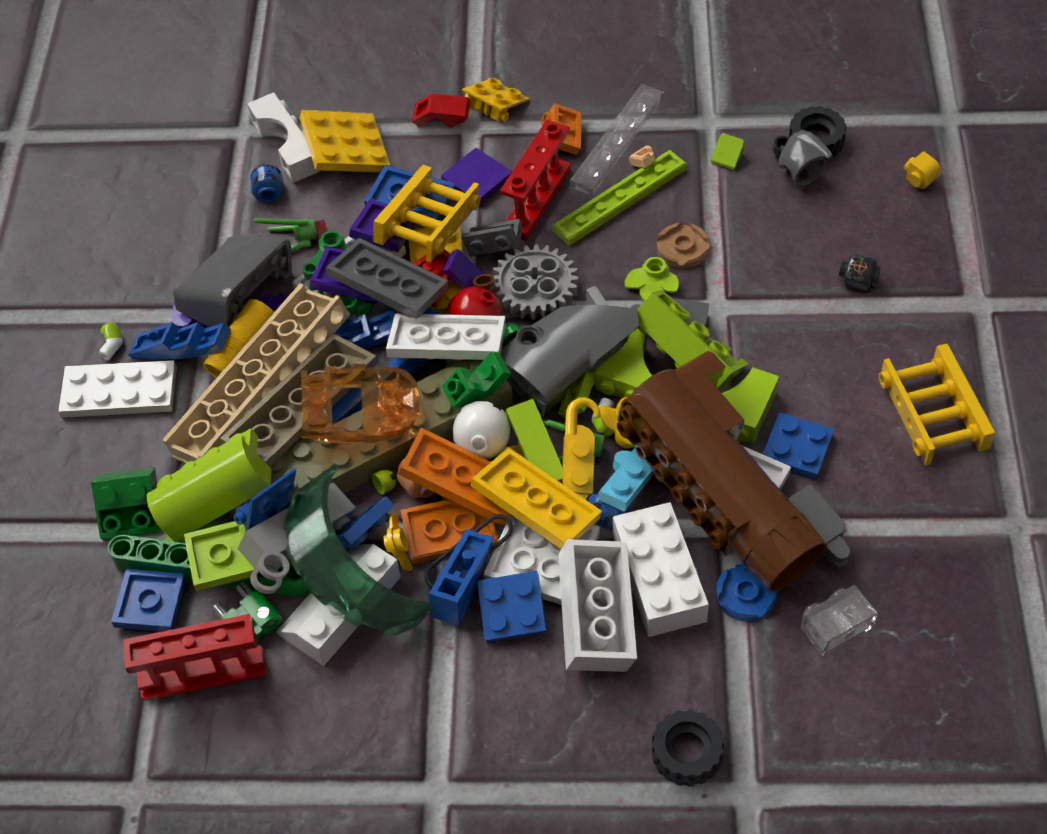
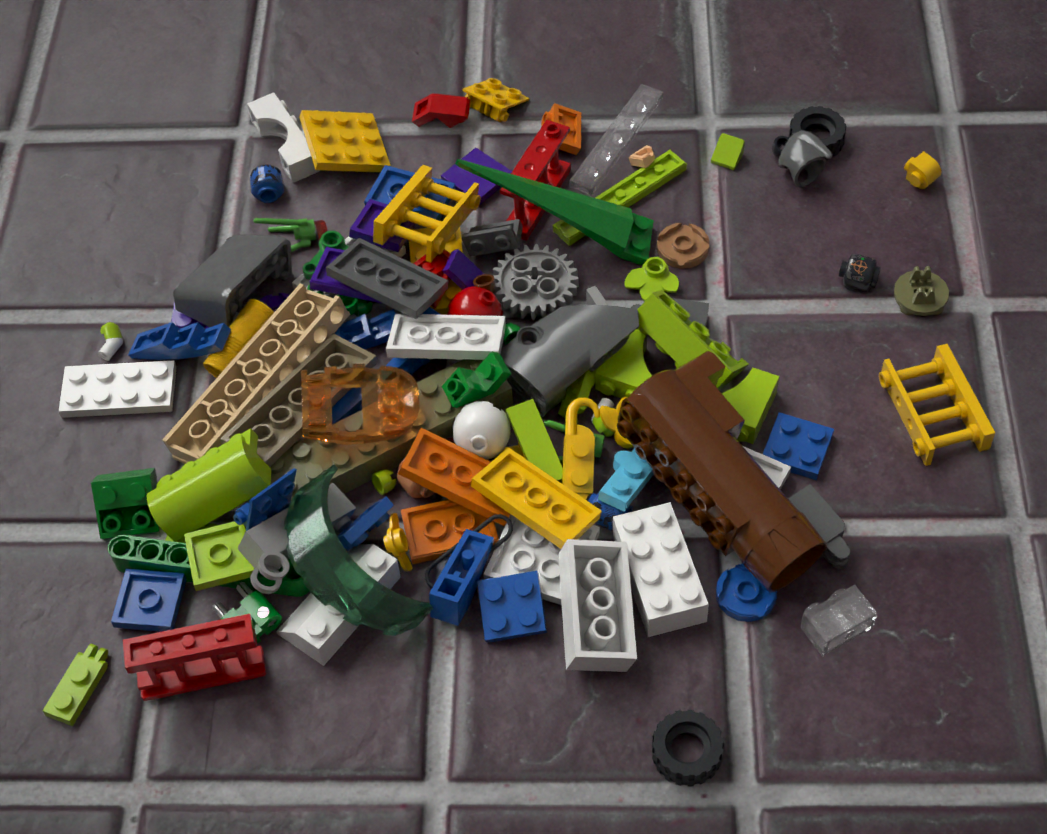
(77, 685): none -> lime hinge
(604, 222): none -> green plate
(921, 292): none -> olive plate

